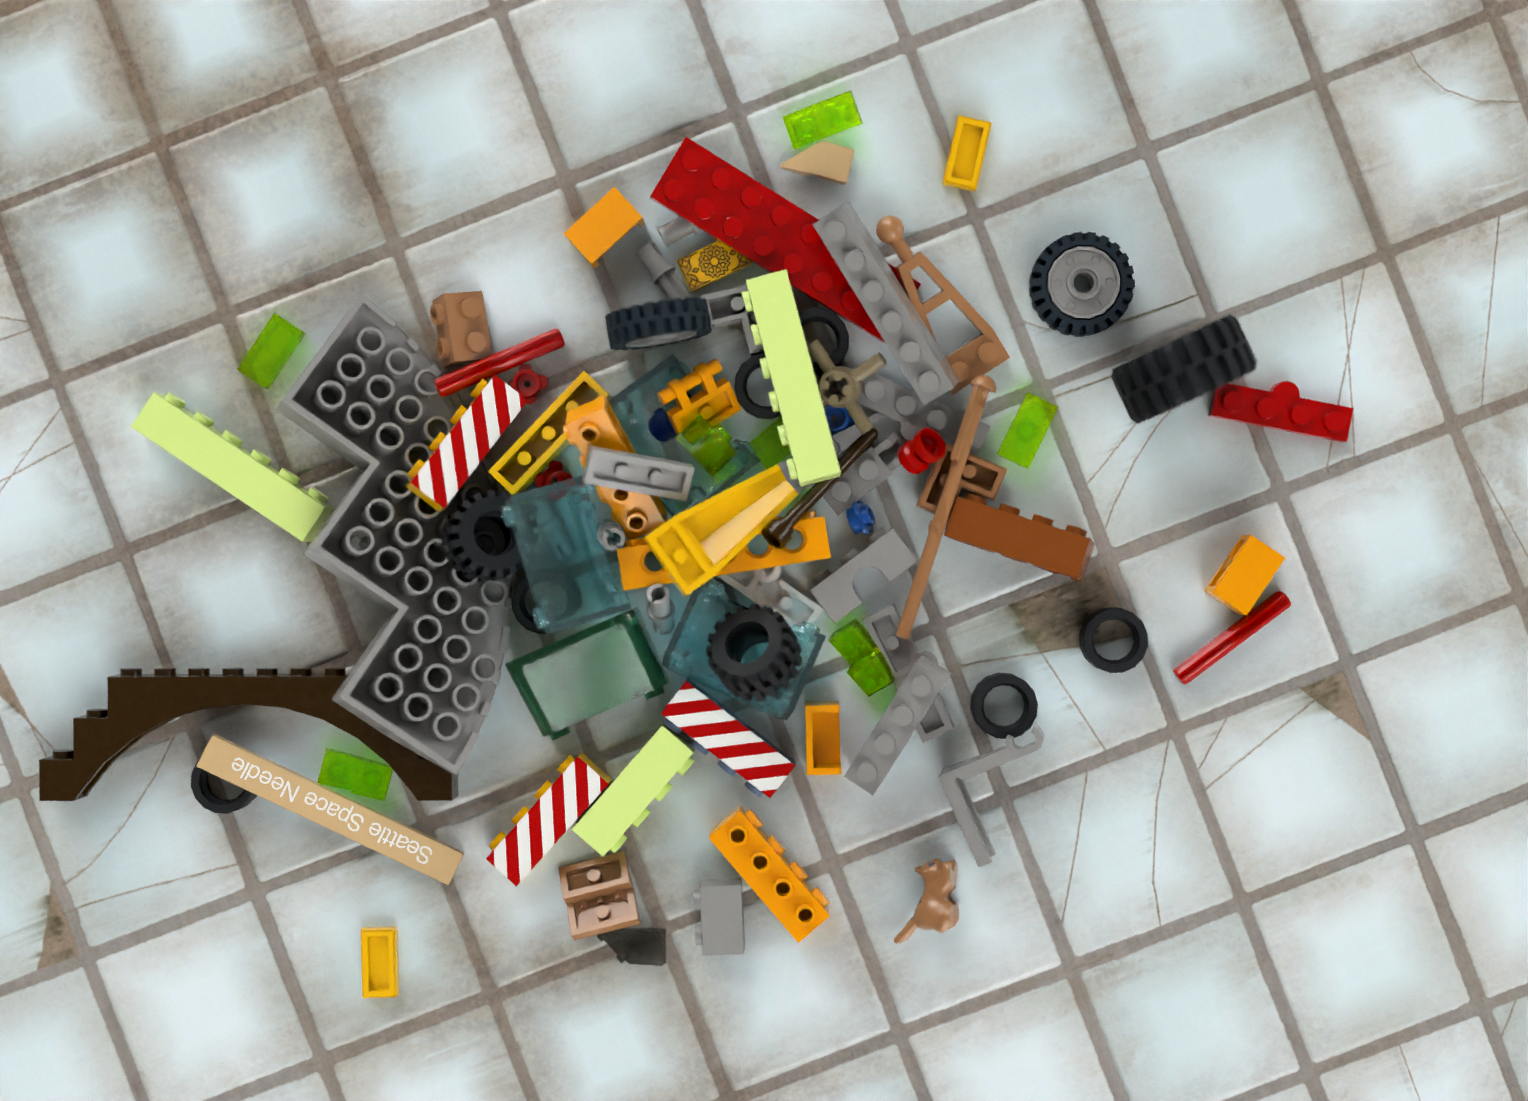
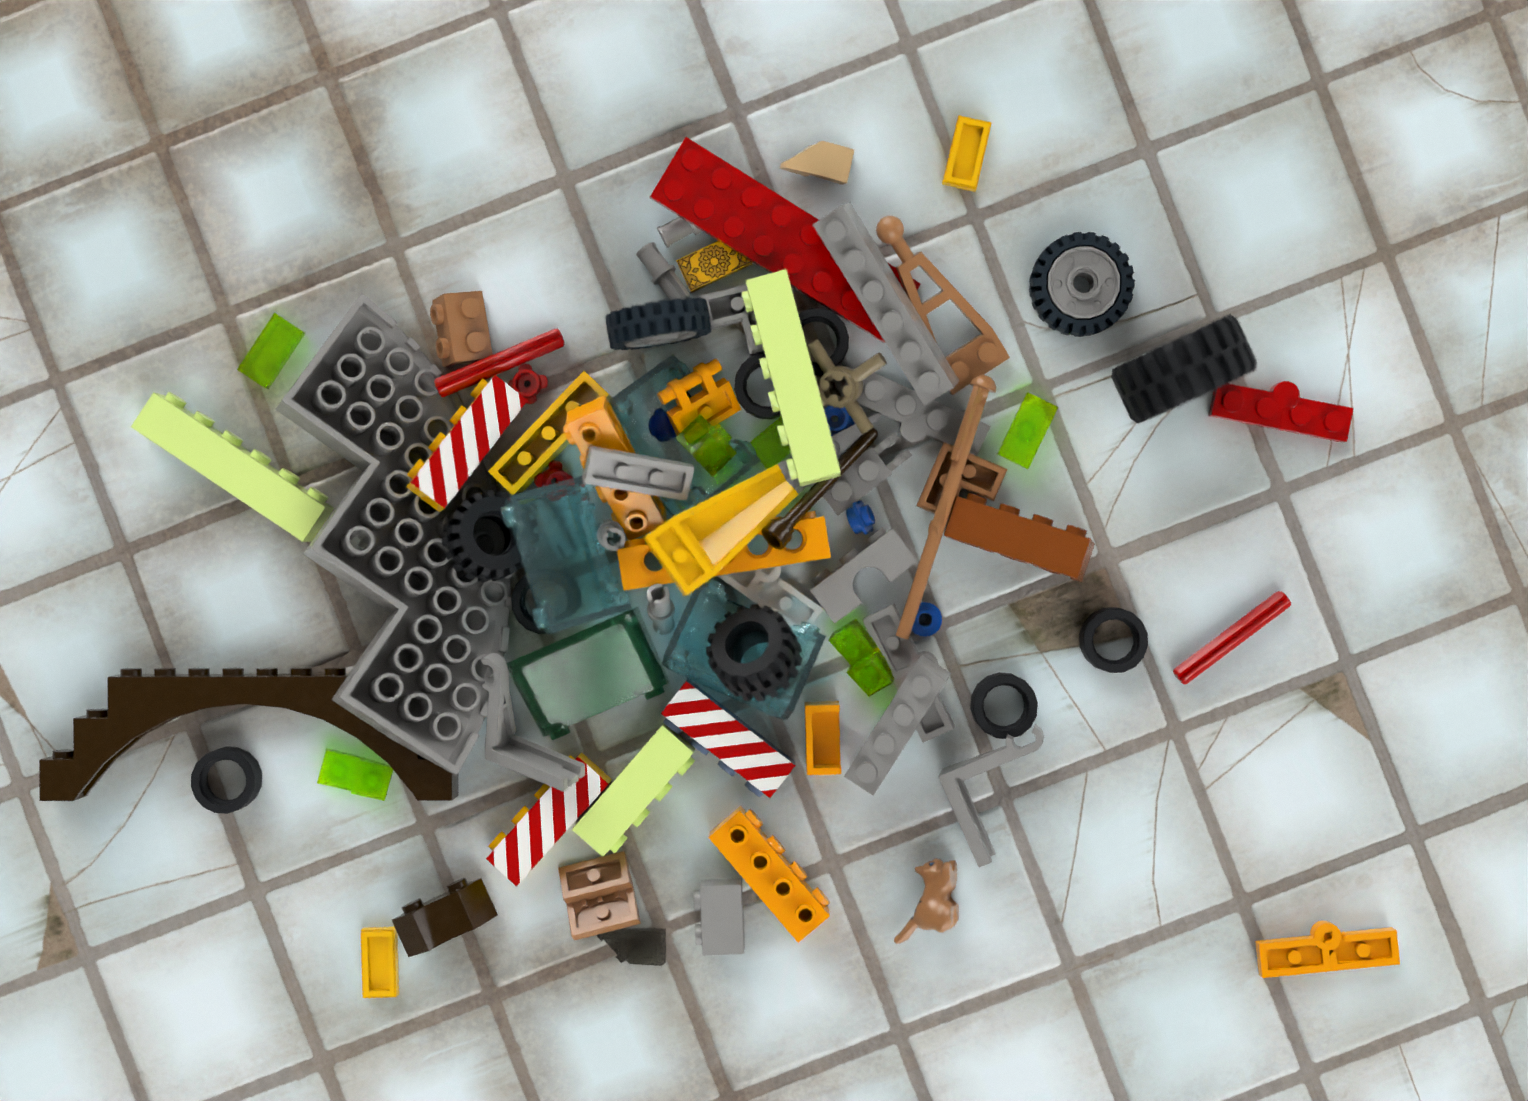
(330, 809): tan tile -> none
(444, 916): none -> dark brown brick
(513, 751): none -> light grey hinge
(603, 226): light orange panel -> none
(822, 120): clear neon green slope -> none
(923, 450): red wheel -> none
(936, 620): none -> blue plate
(1244, 574): light orange panel -> none
(1327, 951): none -> light orange hinge

